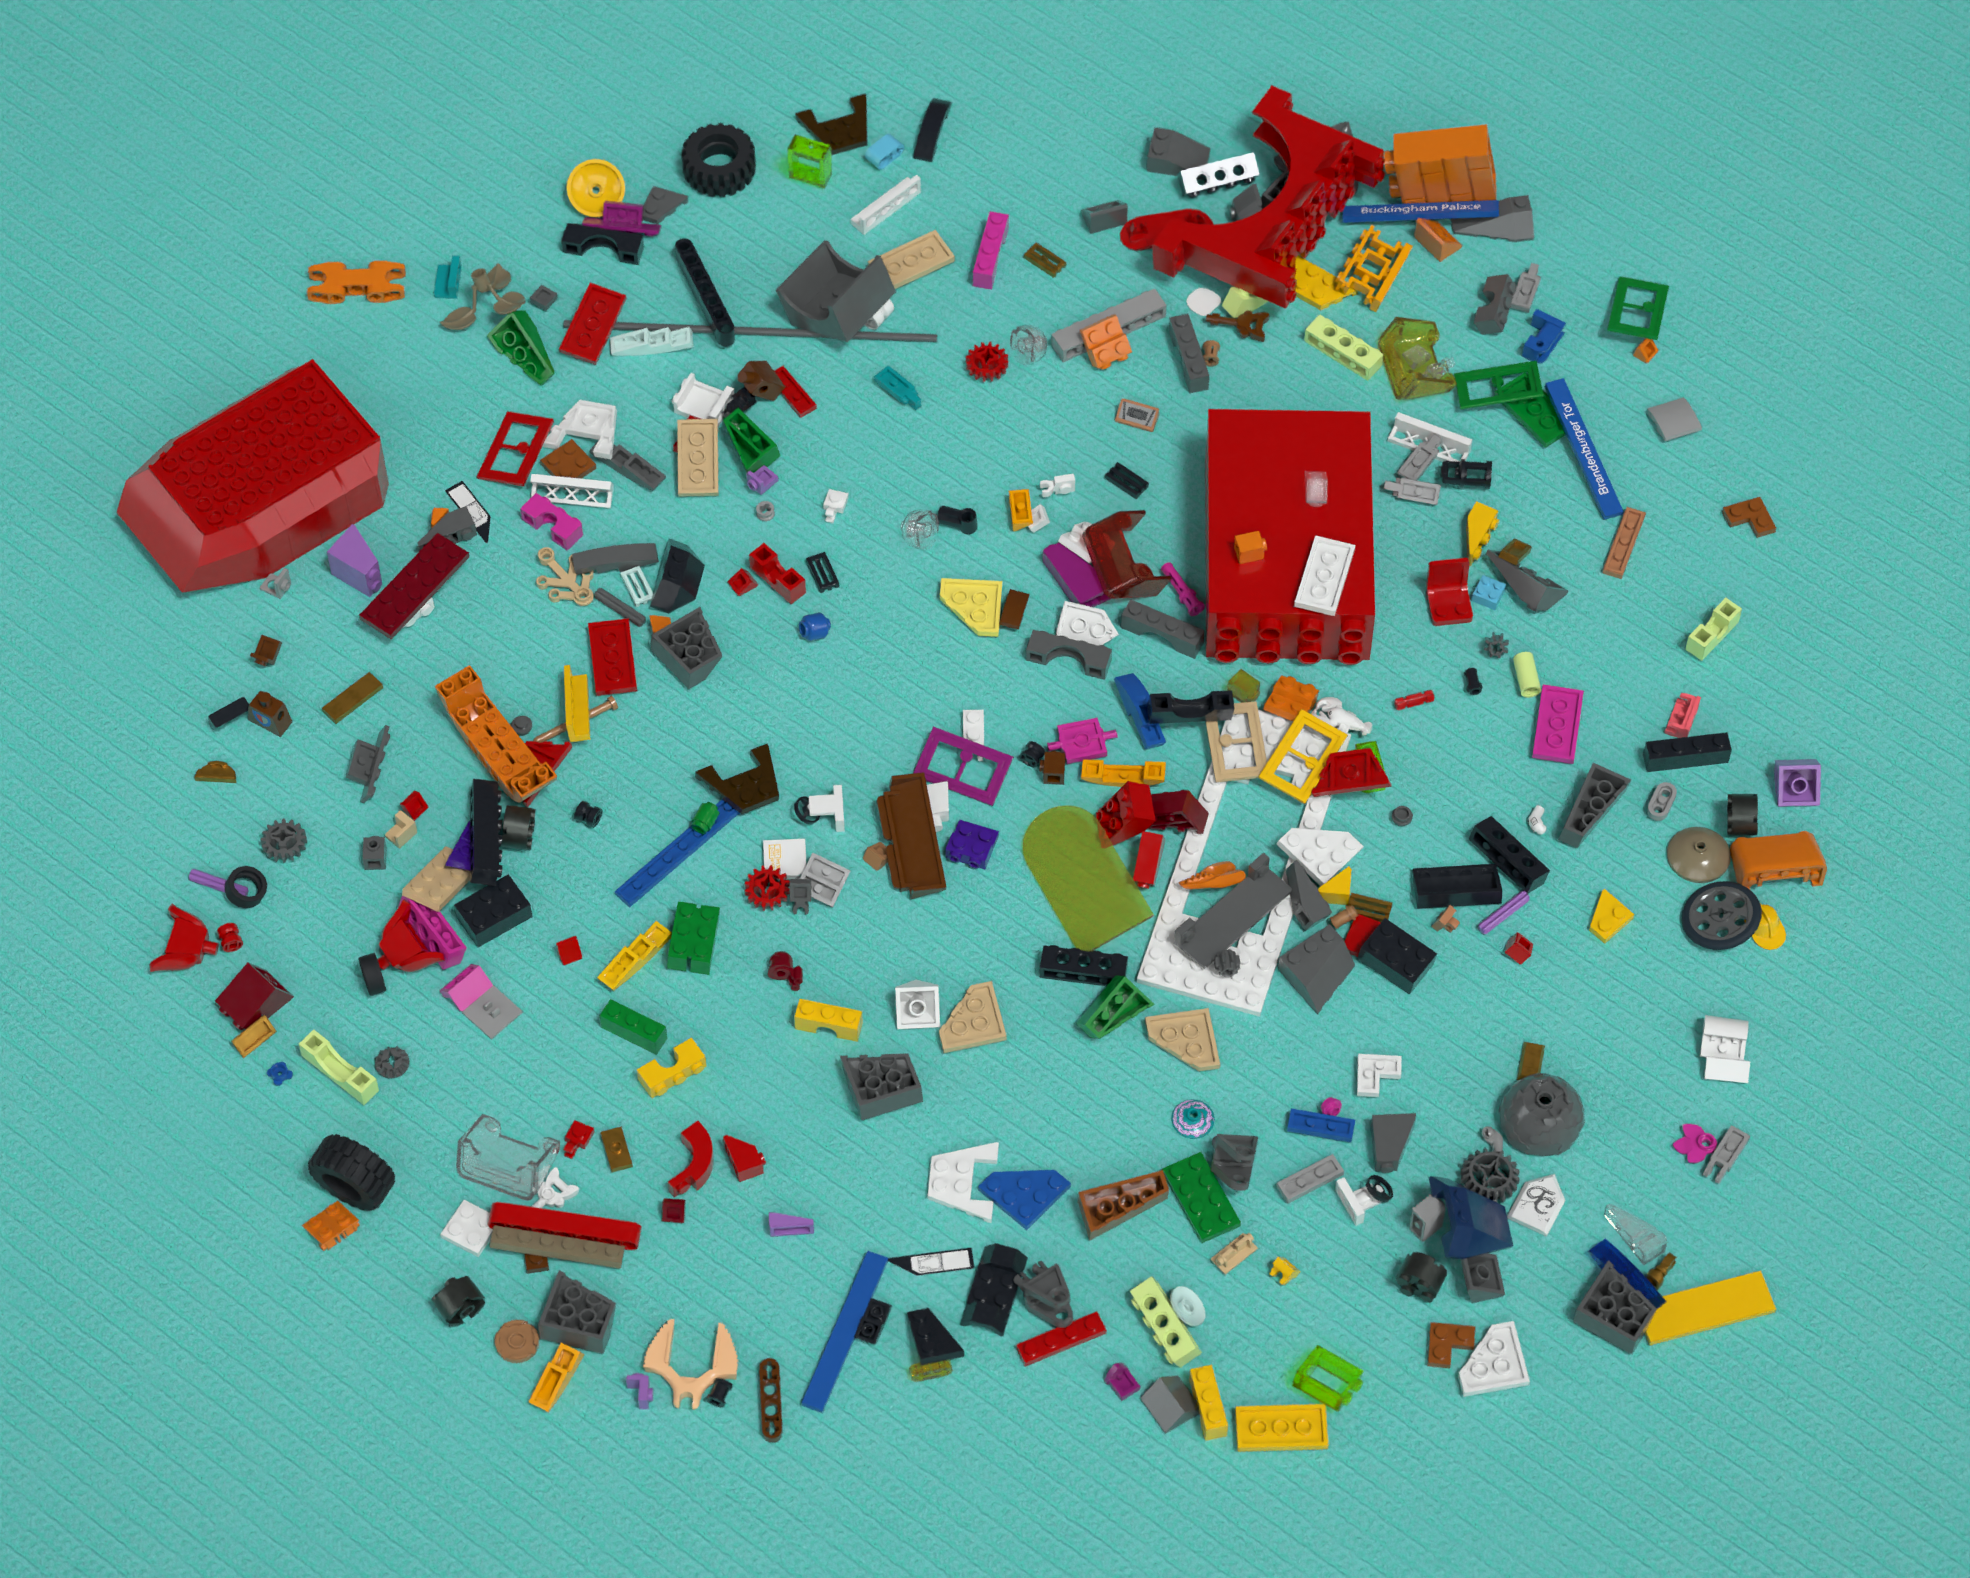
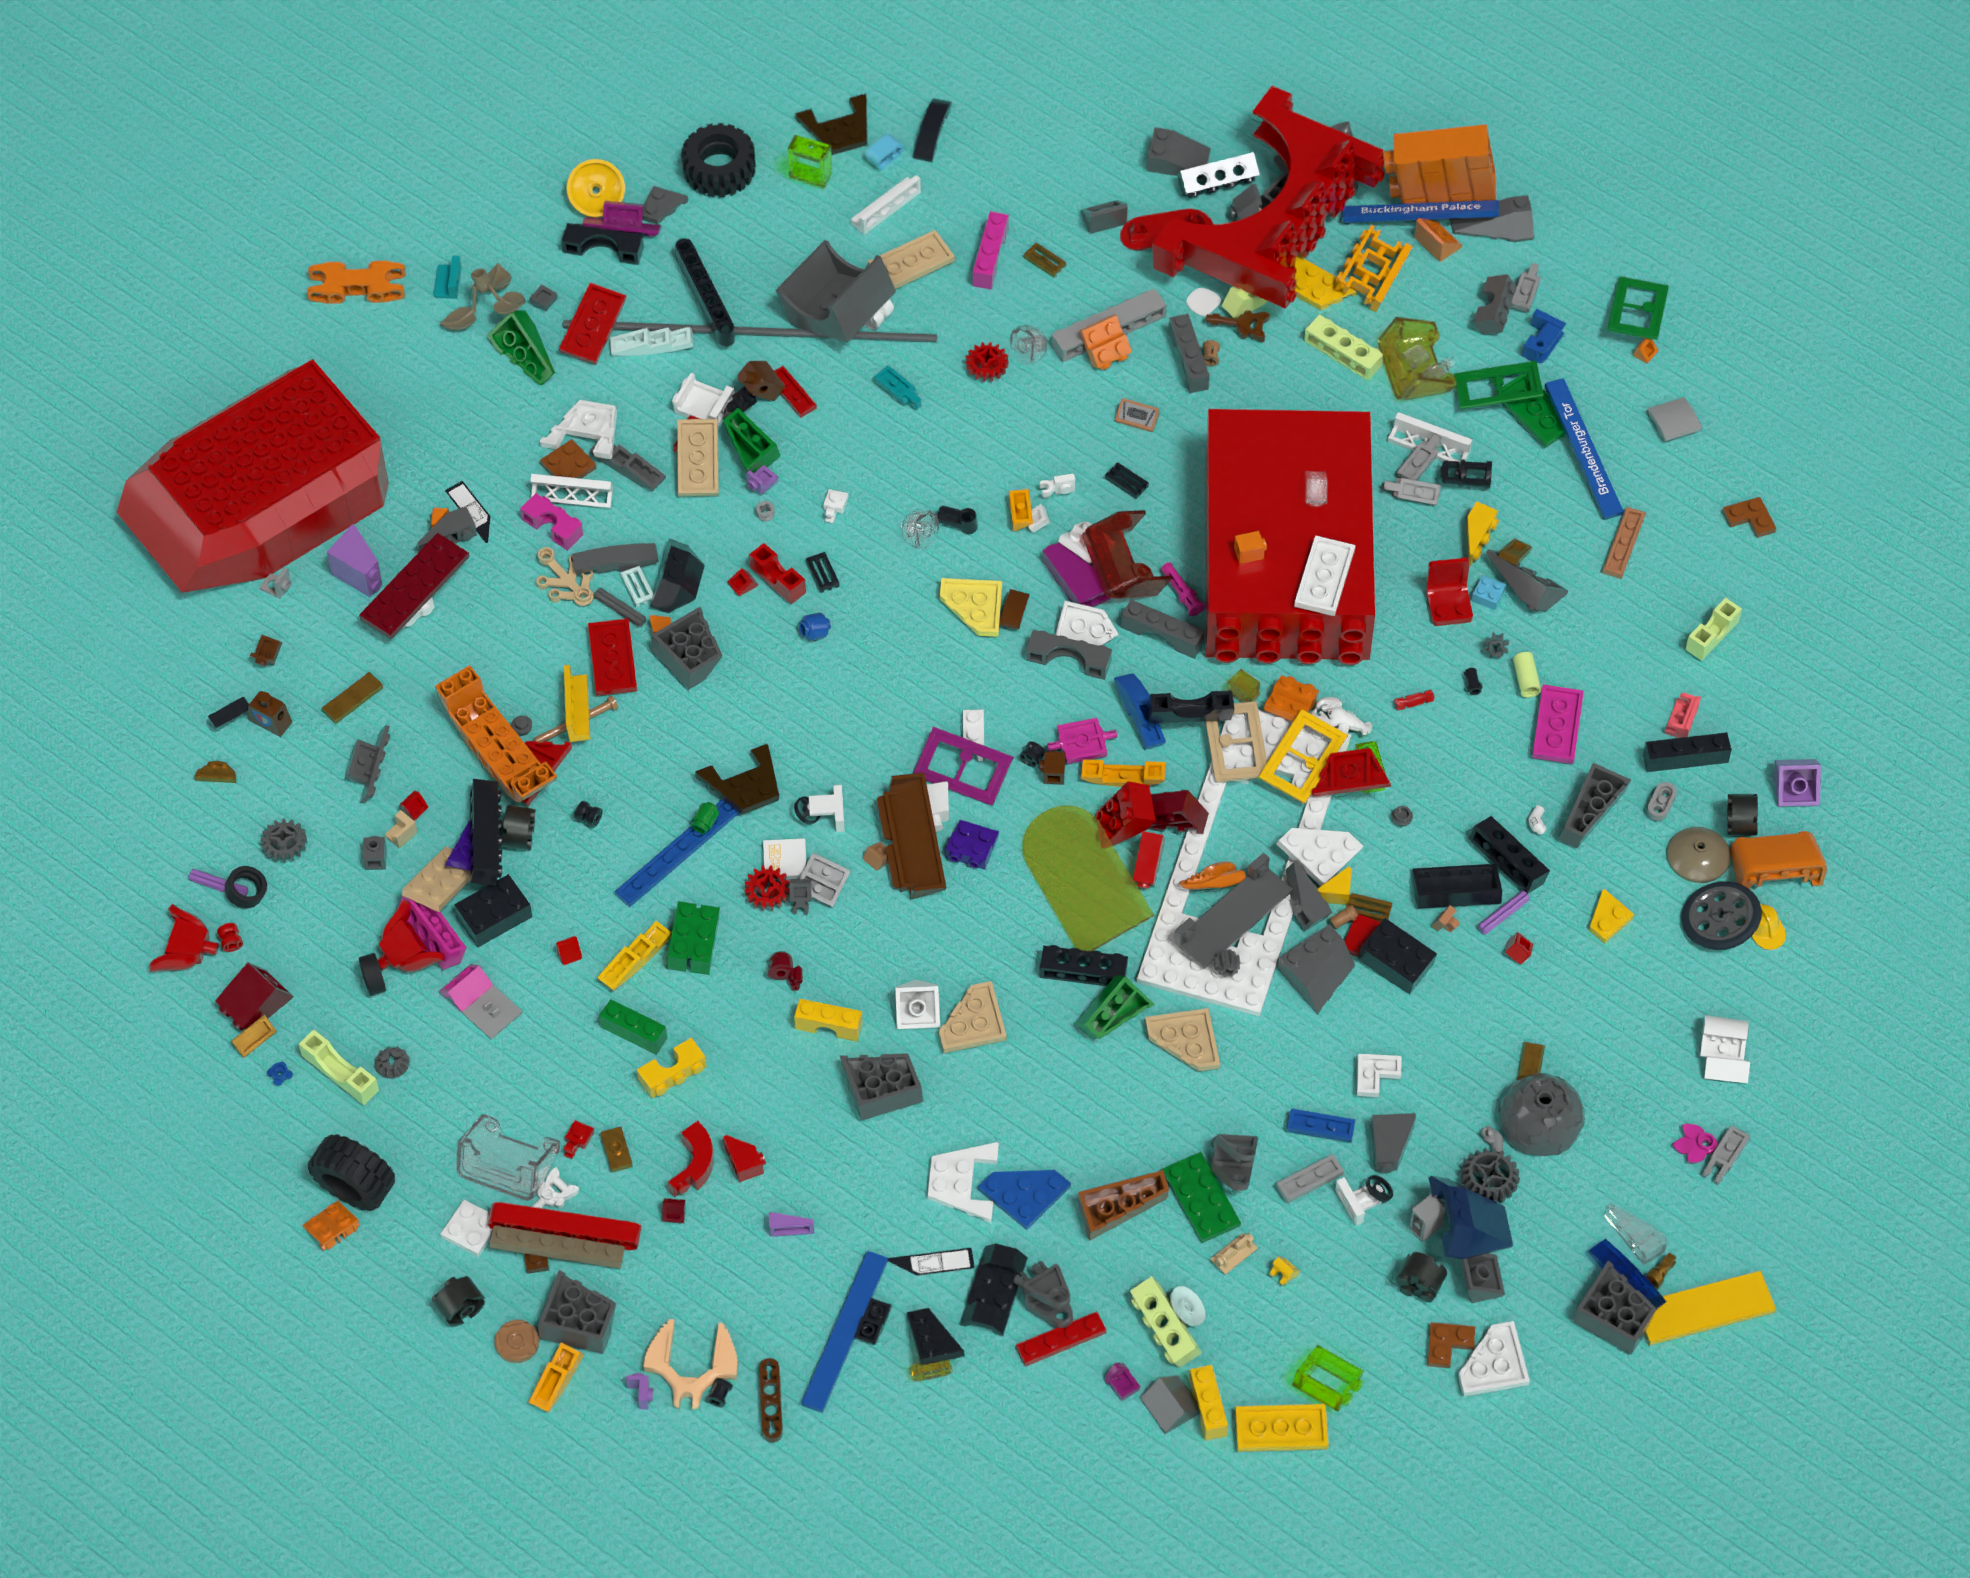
(544, 425): red door -> none
(1193, 1127): dish -> none
(1331, 1106): dark pink plate -> none
(1538, 1204): white tile -> none

